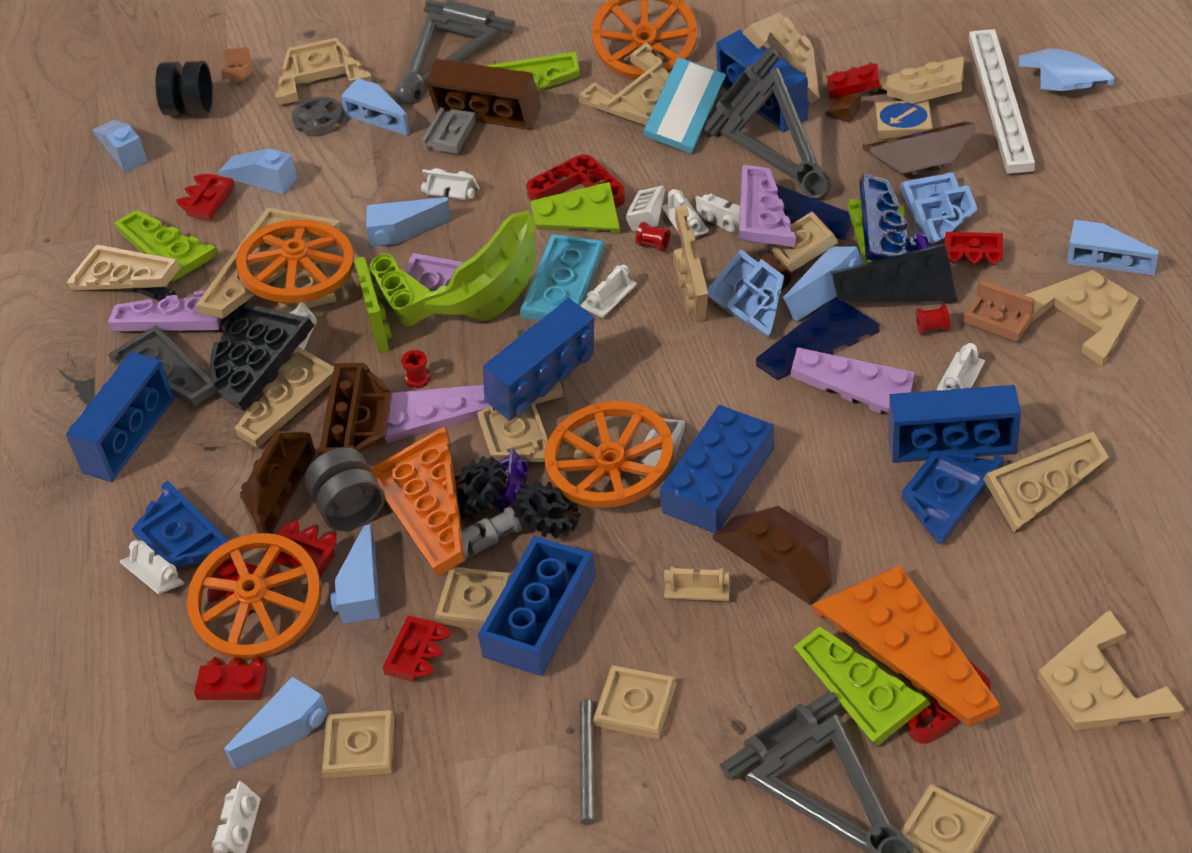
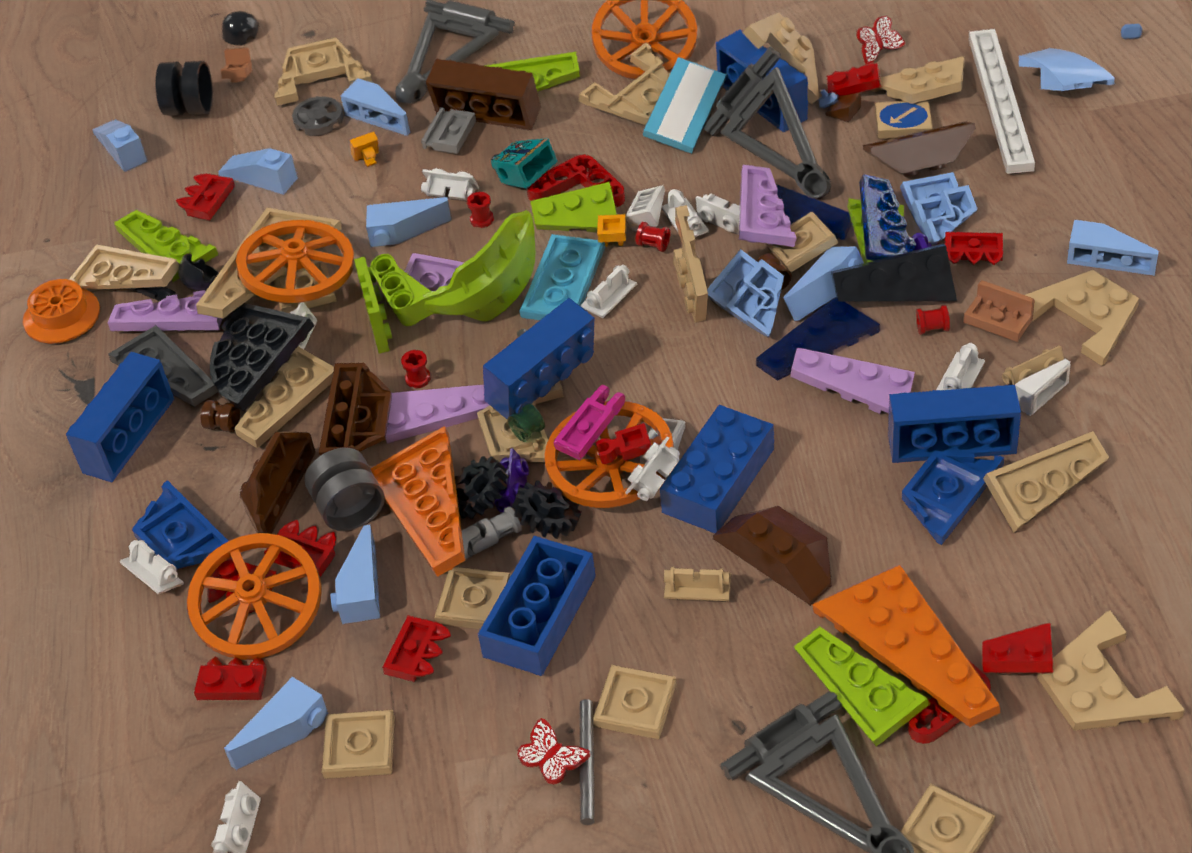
(60, 311): none -> orange piece
(196, 274): none -> black hair
(218, 415): none -> reddish brown wheel
(238, 27): none -> black hair
(365, 148): none -> light orange tile
(479, 205): none -> red bush
(524, 162): none -> teal torso
(526, 422): none -> clear green wheel
(549, 754): none -> red animal
(588, 423): none -> dark pink hinge
(611, 229): none -> light orange tile
(629, 443): none -> red plate
(660, 460): none -> white hinge
(827, 99): none -> medium blue rock
(877, 38): none -> red animal
(1019, 652): none -> red wing
(1032, 366): none -> tan hinge
(1042, 386): none -> white slope
(1131, 31): none -> medium blue rock

